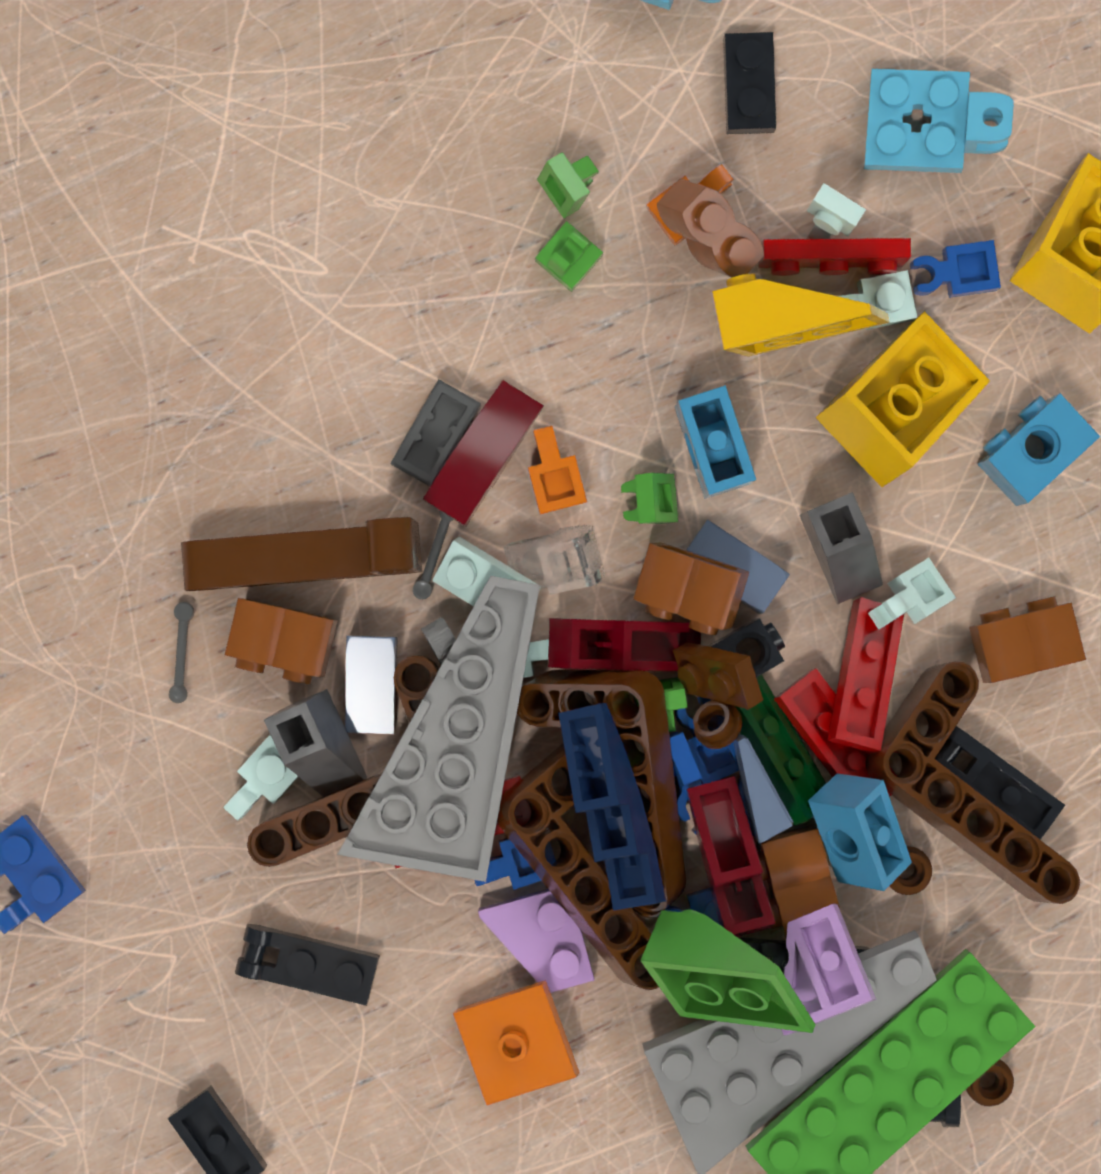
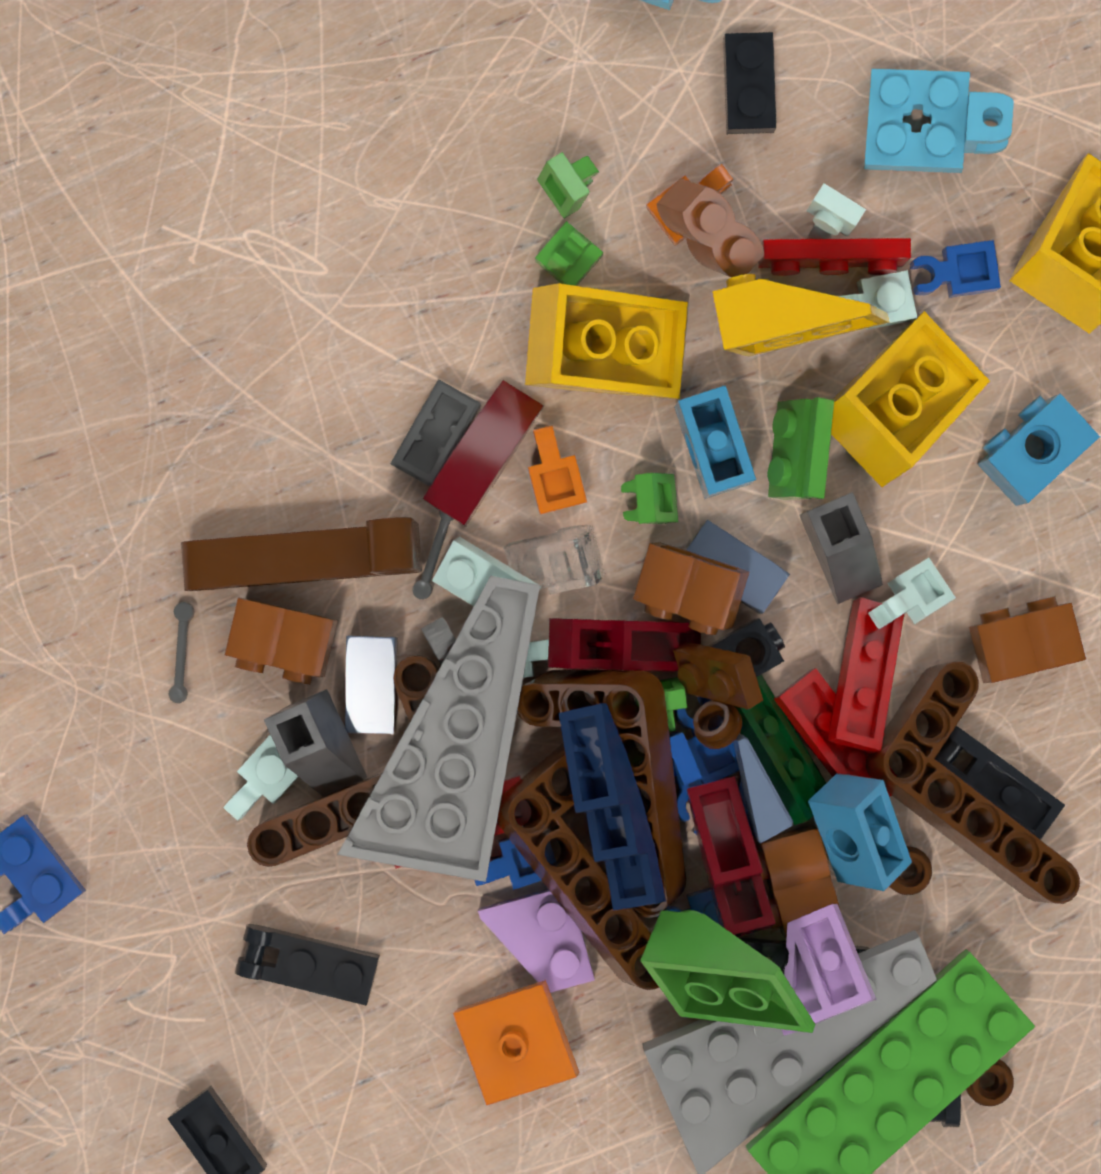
(605, 342): none -> yellow slope
(800, 449): none -> bright green plate

